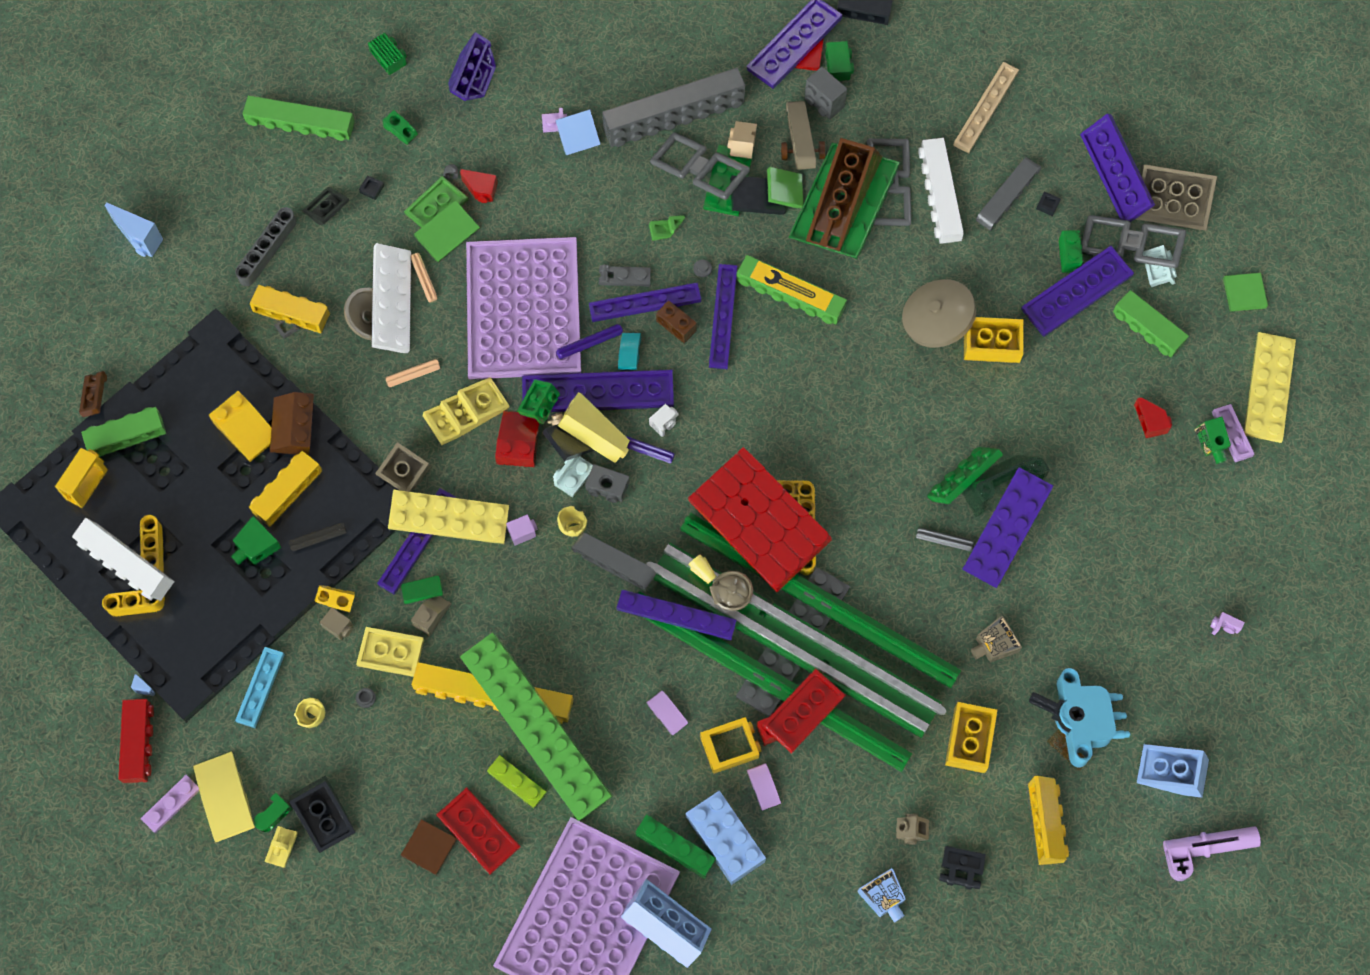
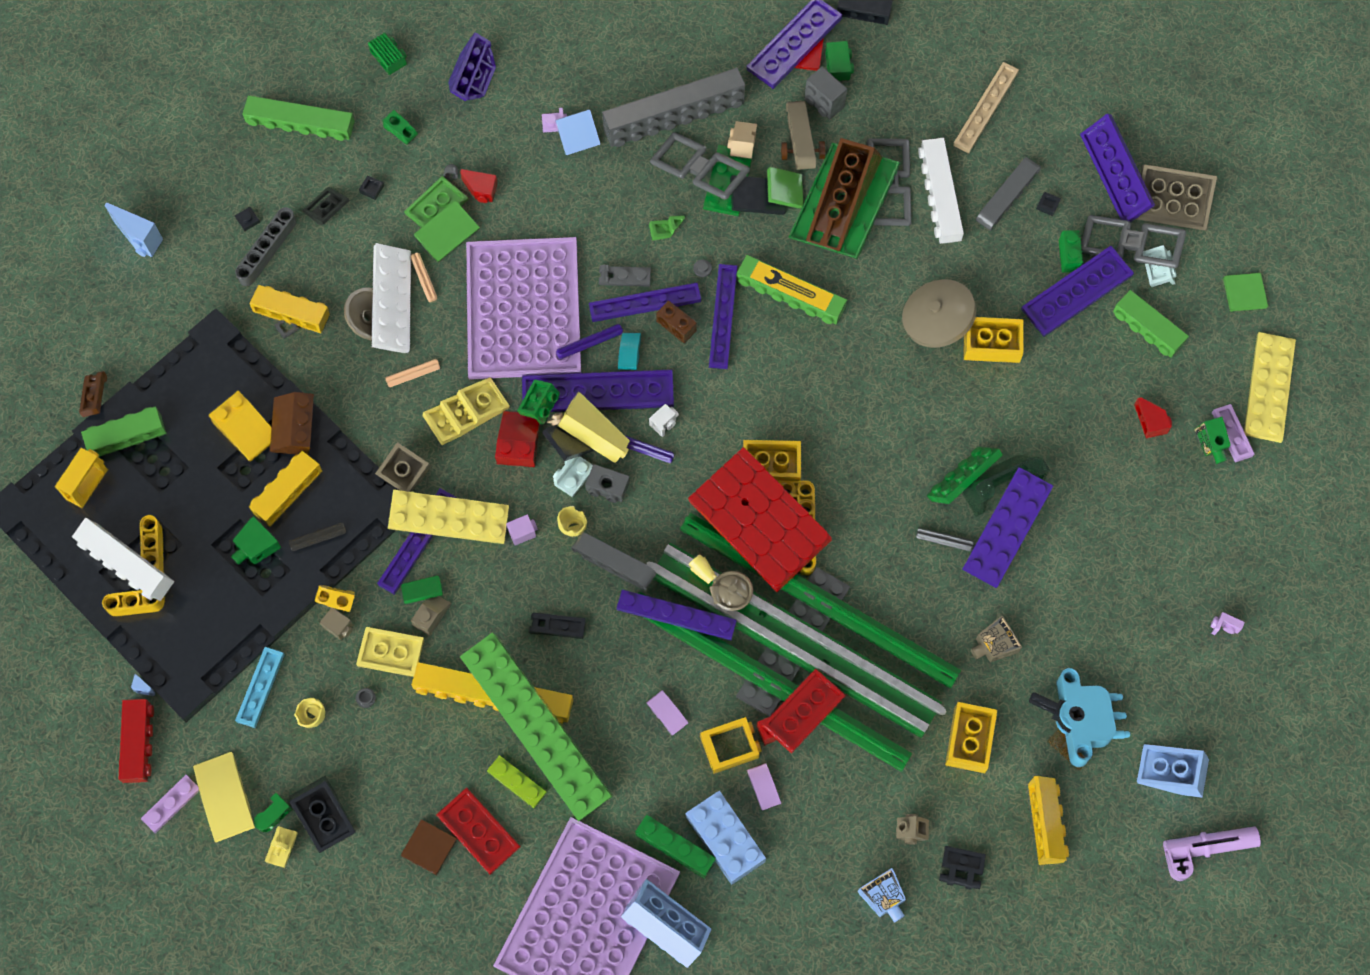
(247, 219): none -> black plate
(558, 625): none -> black plate
(779, 458): none -> yellow brick

